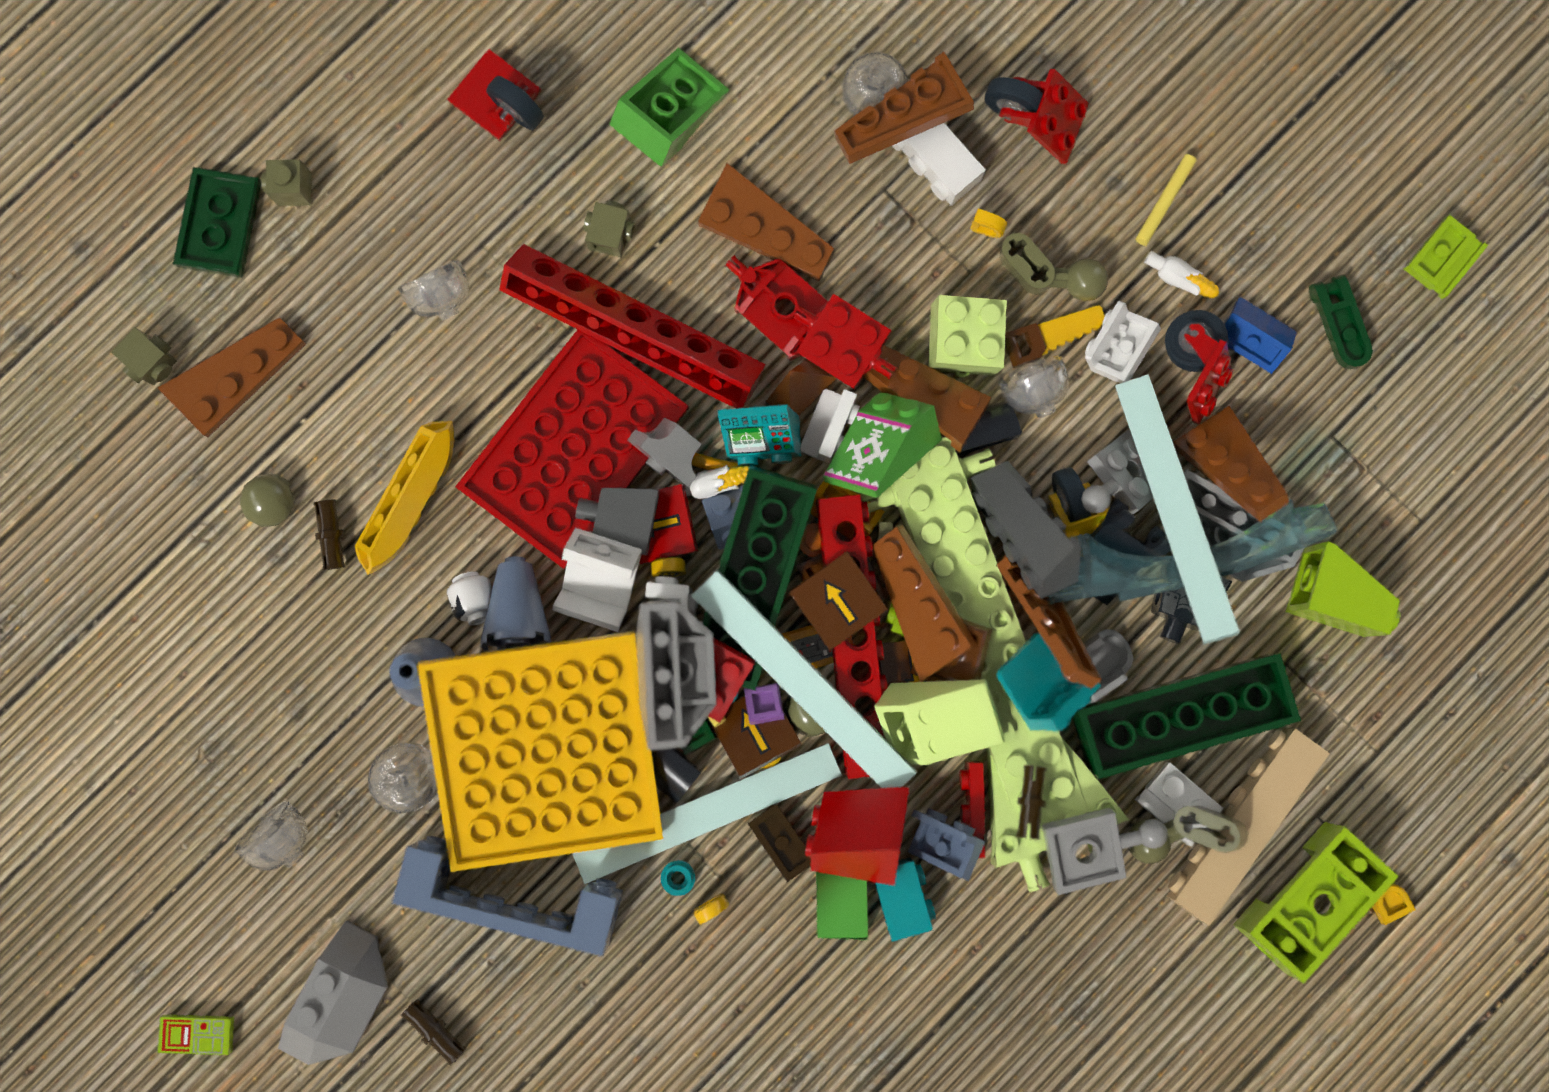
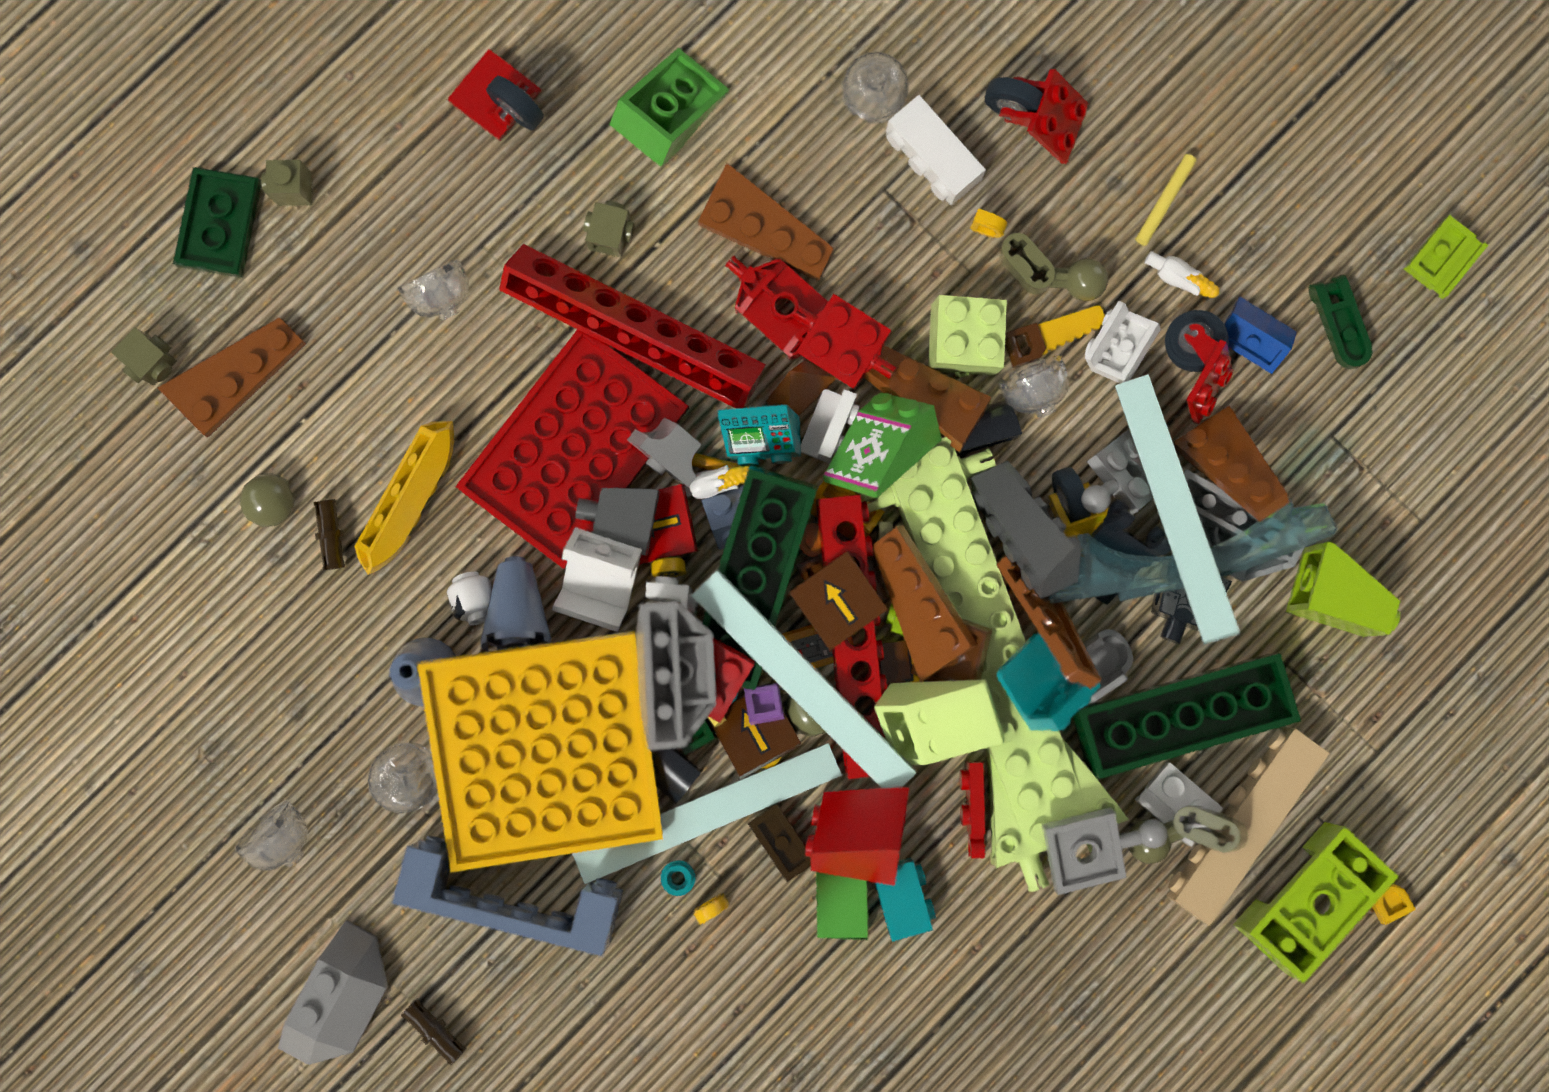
(196, 1034): lime tile -> none
(915, 107): dark orange wing -> none
(946, 845): sand blue bracket -> none
(1031, 802): dark brown pin -> none

